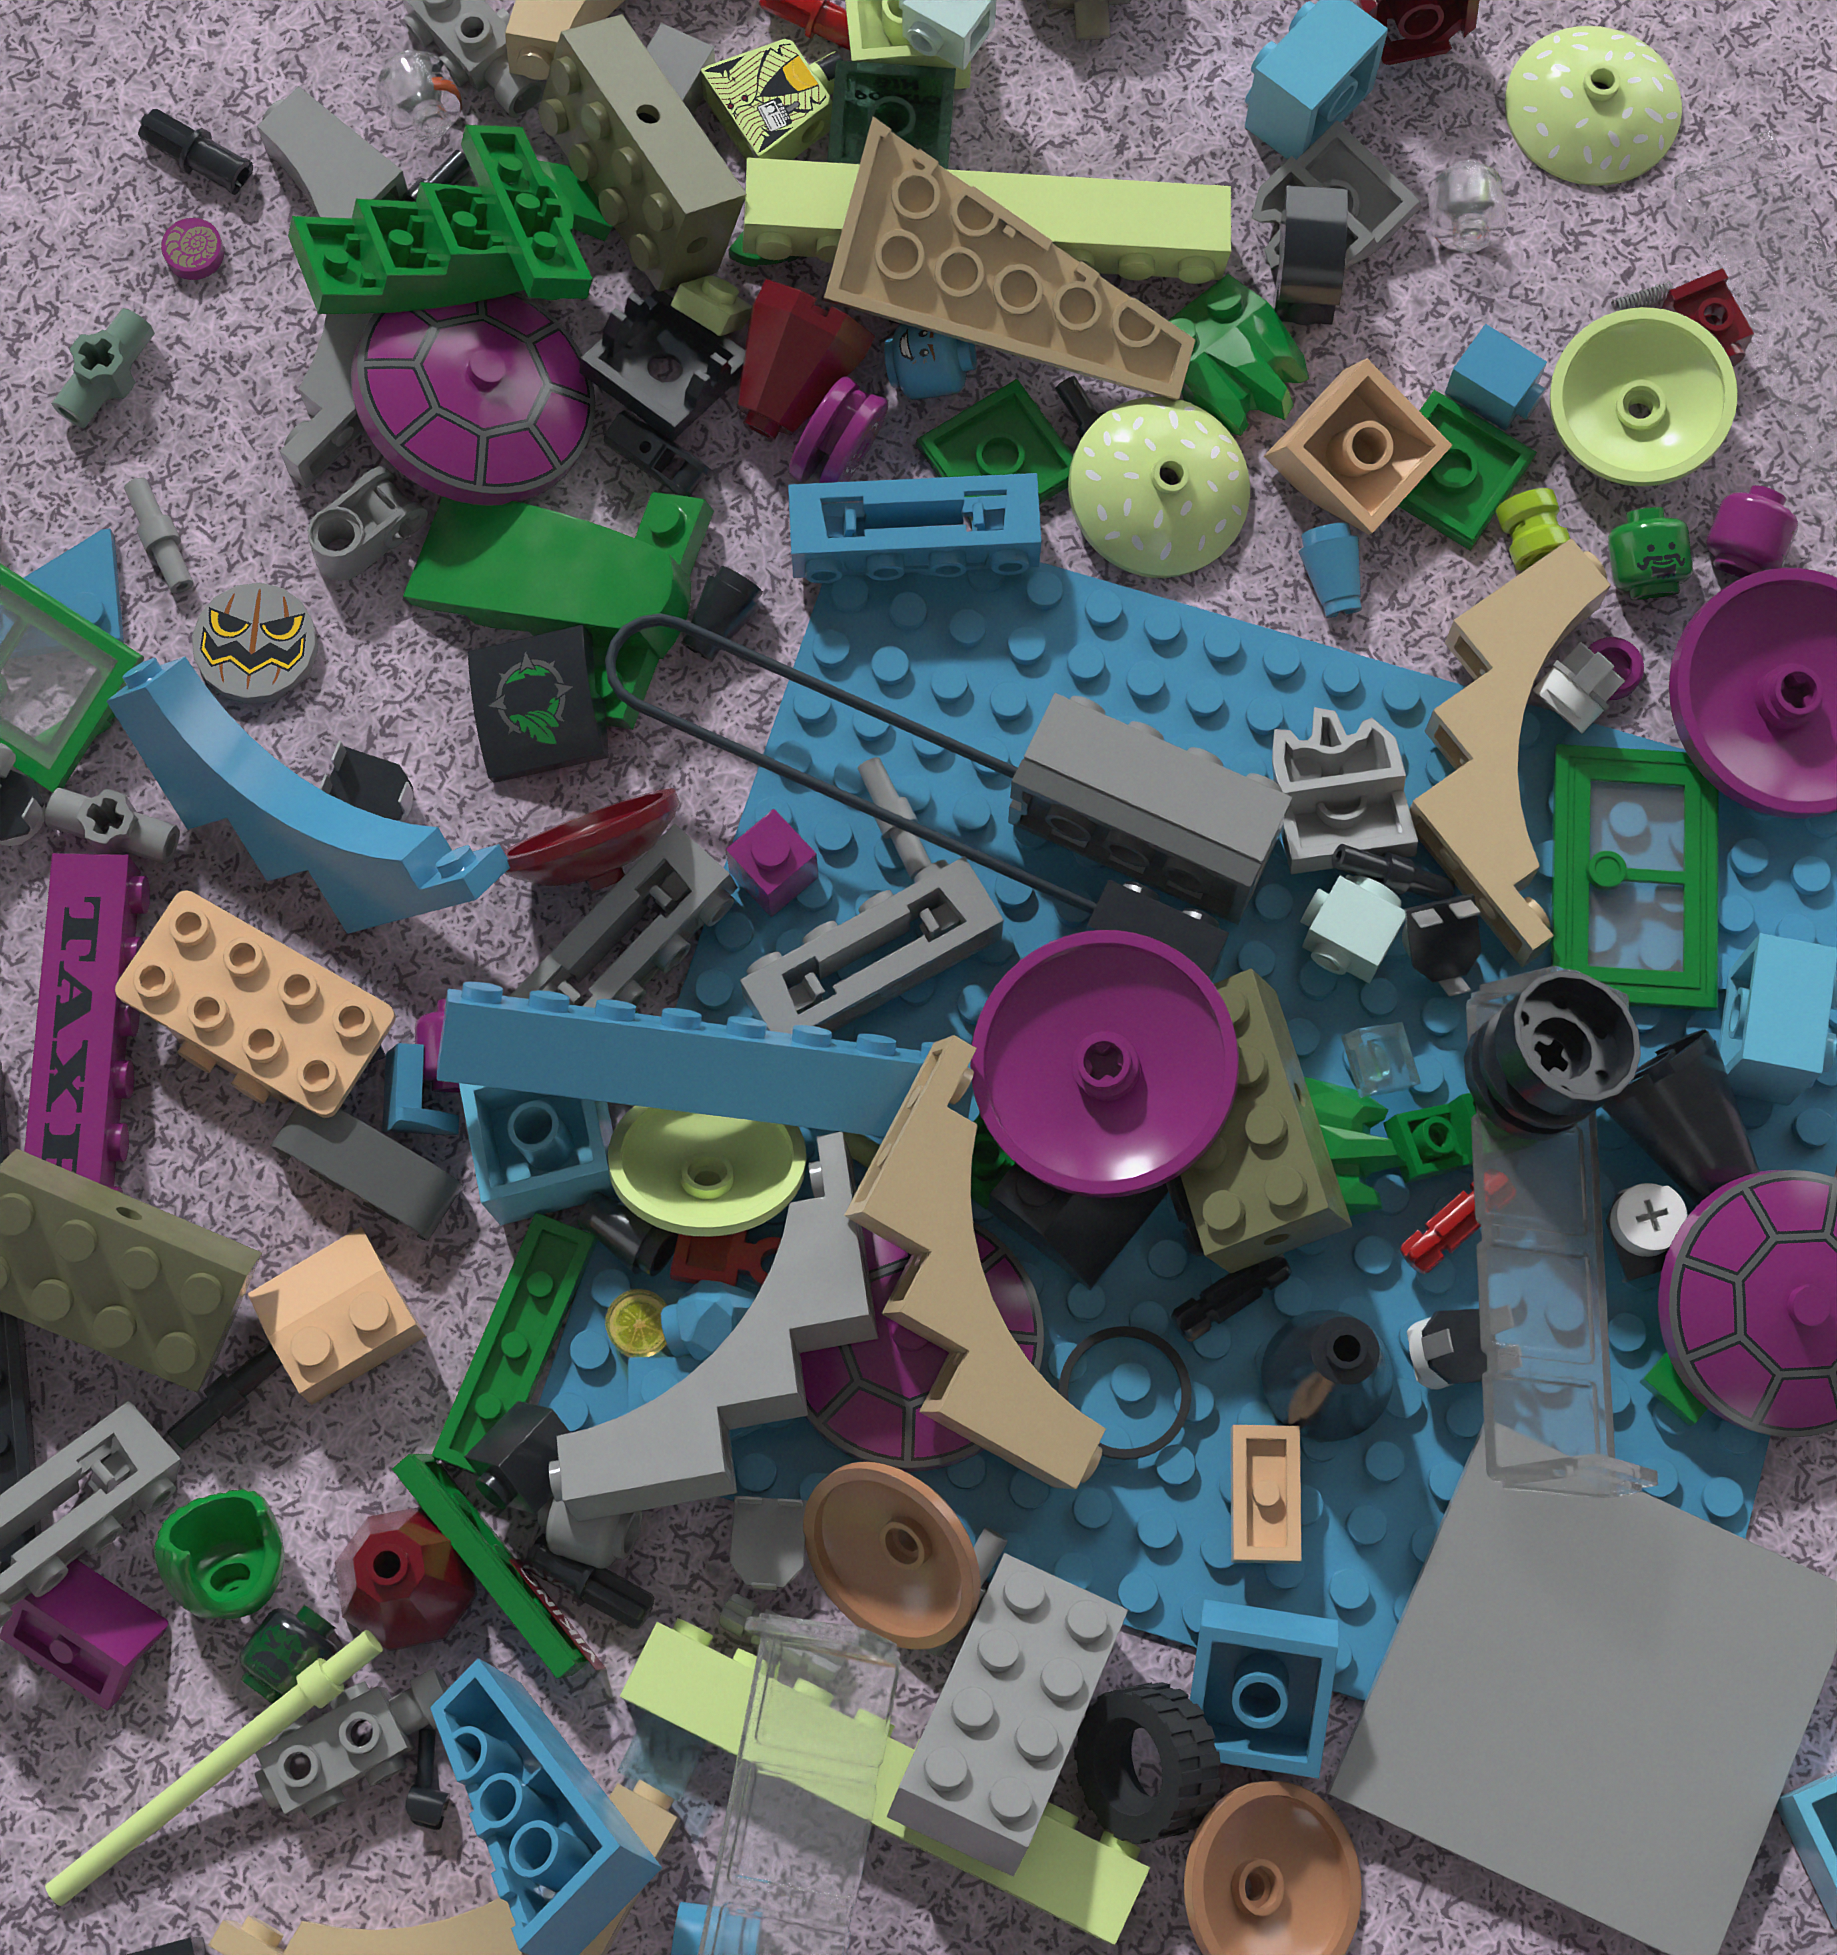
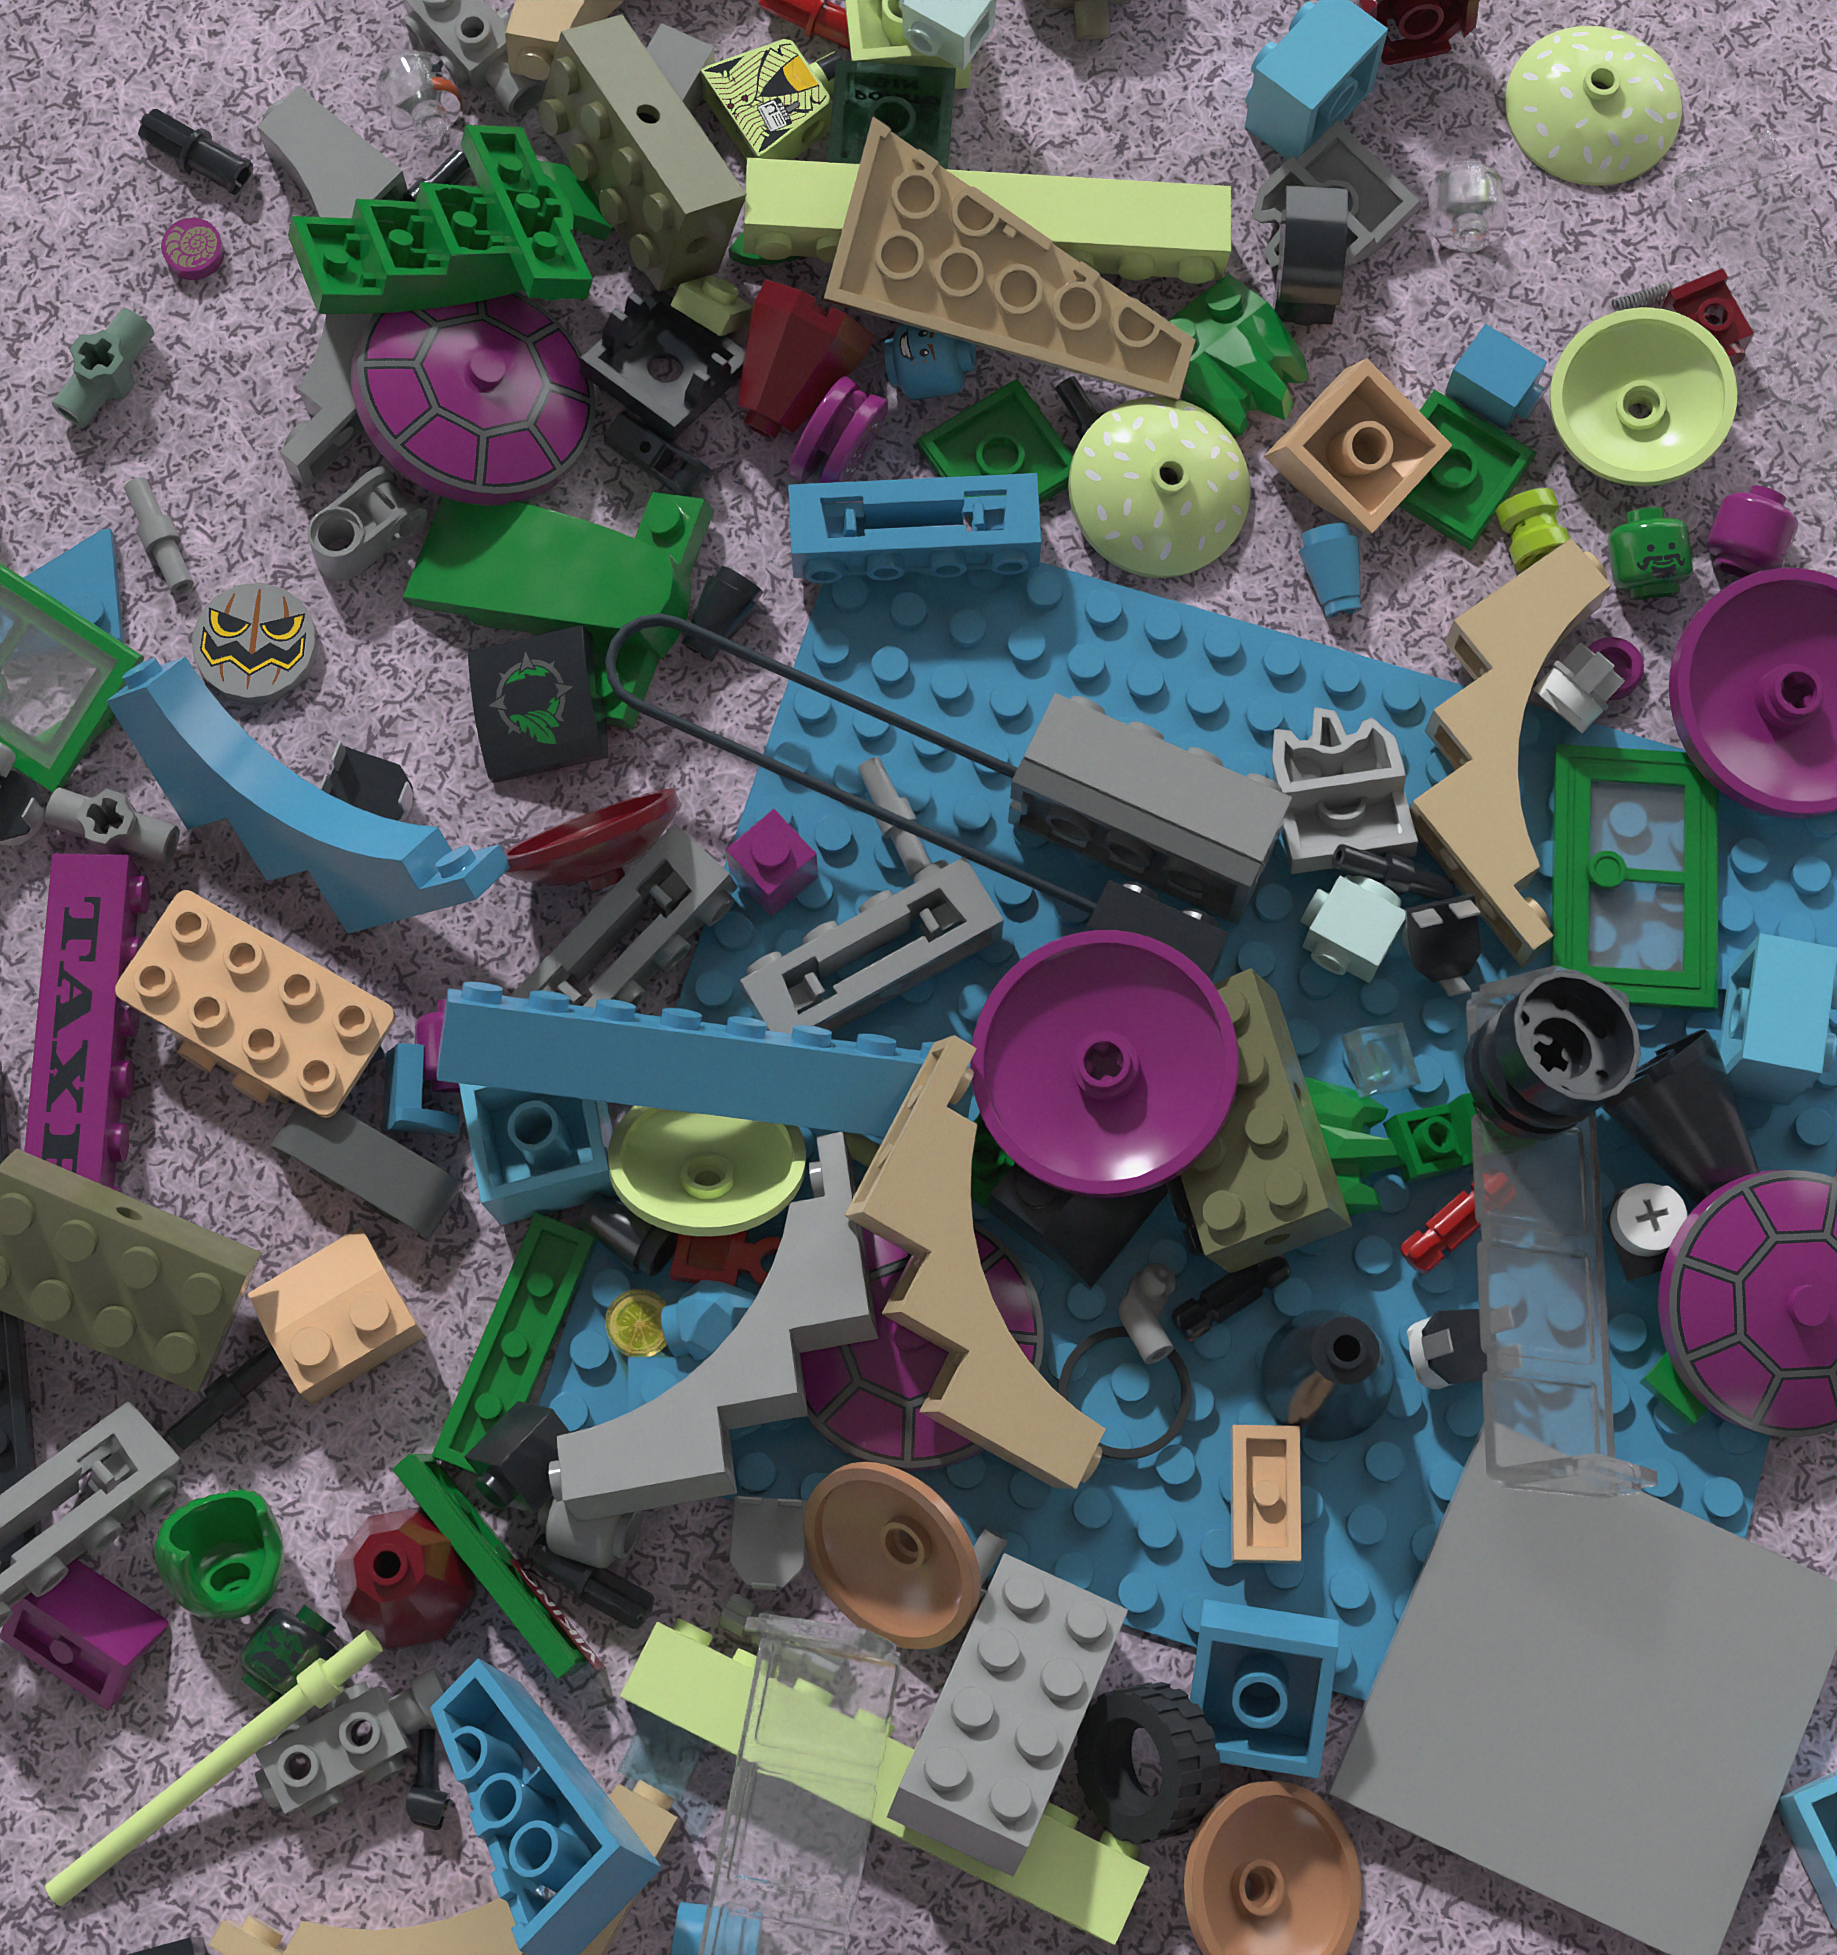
(1142, 1308): none -> light grey arm

